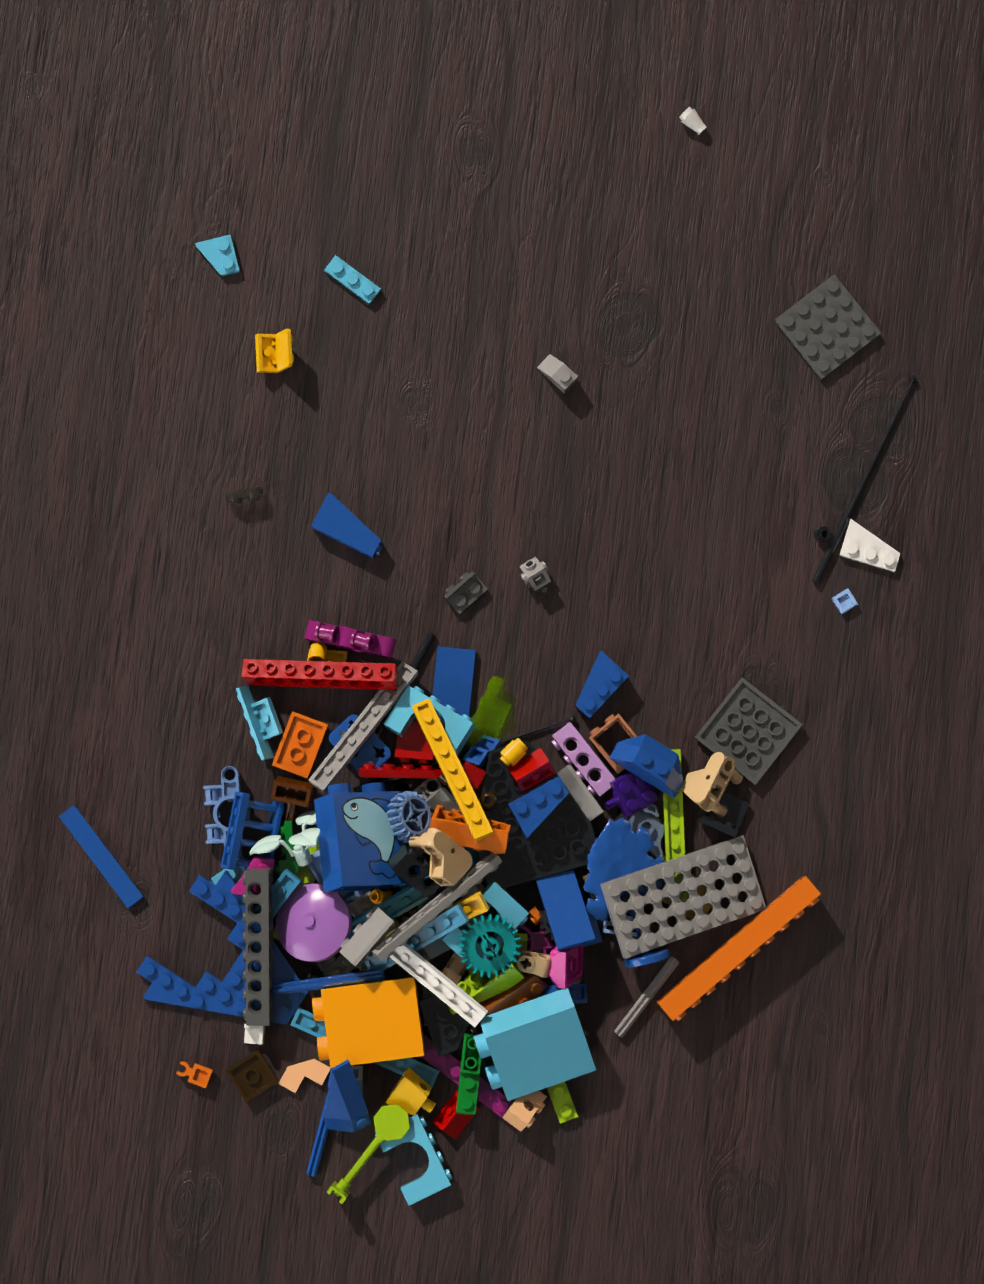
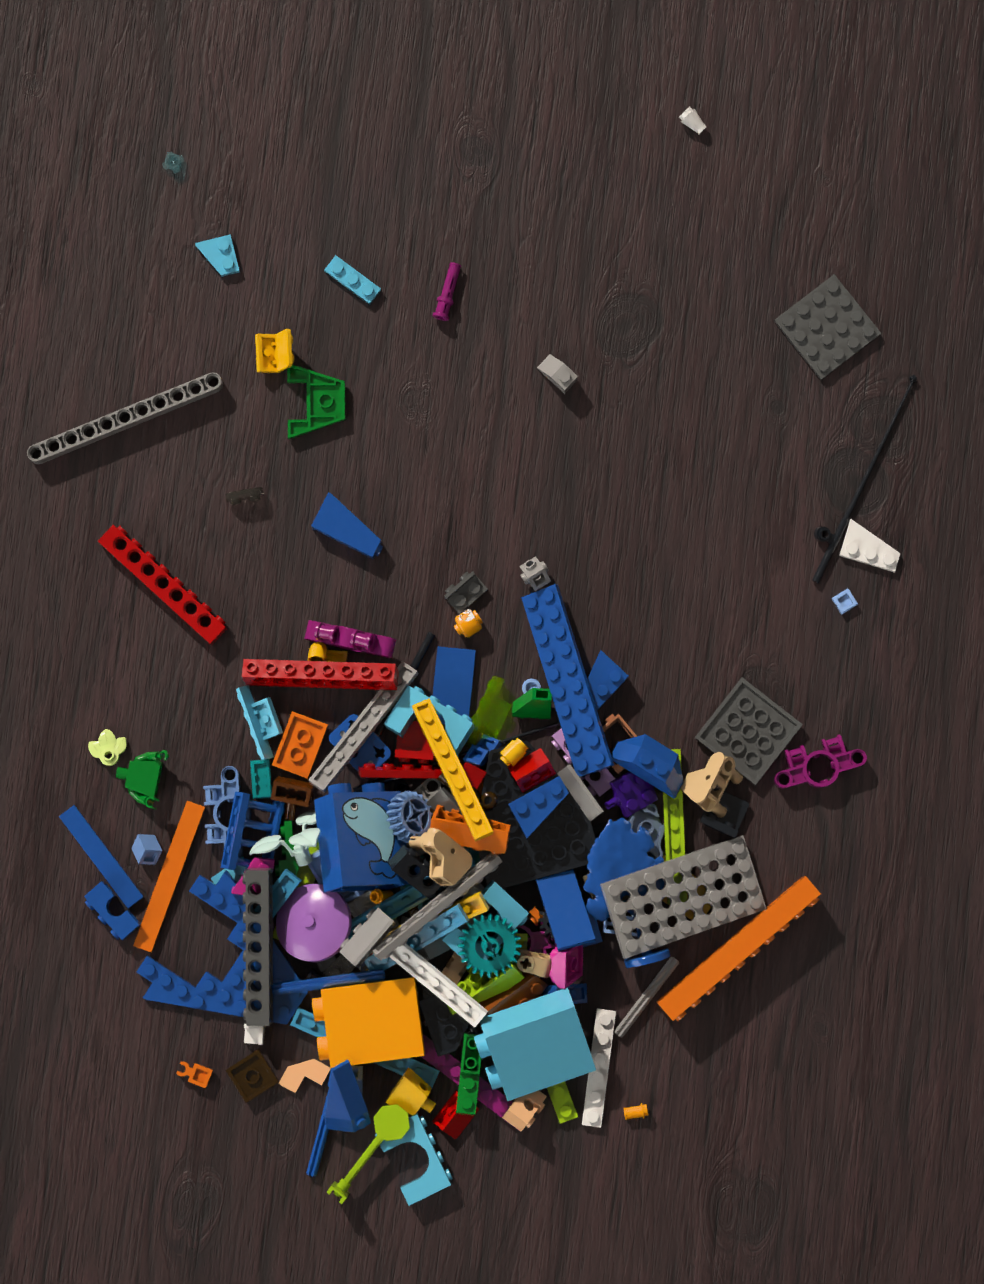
(99, 899): none -> blue arch
(107, 744): none -> yellowish green plate
(110, 541): none -> red brick
(115, 418): none -> light grey beam
(143, 777): none -> green torso
(146, 849): none -> medium blue panel
(169, 876): none -> orange tile
(170, 156): none -> clear light blue plate
(261, 779): none -> teal plate
(324, 401): none -> green wing
(445, 300): none -> magenta pin
(468, 623): none -> light orange head
(529, 684): none -> light blue tile
(533, 704): none -> green slope
(567, 681): none -> blue plate
(601, 1057): none -> white plate
(636, 1111): none -> light orange pin
(839, 758): none -> magenta piece

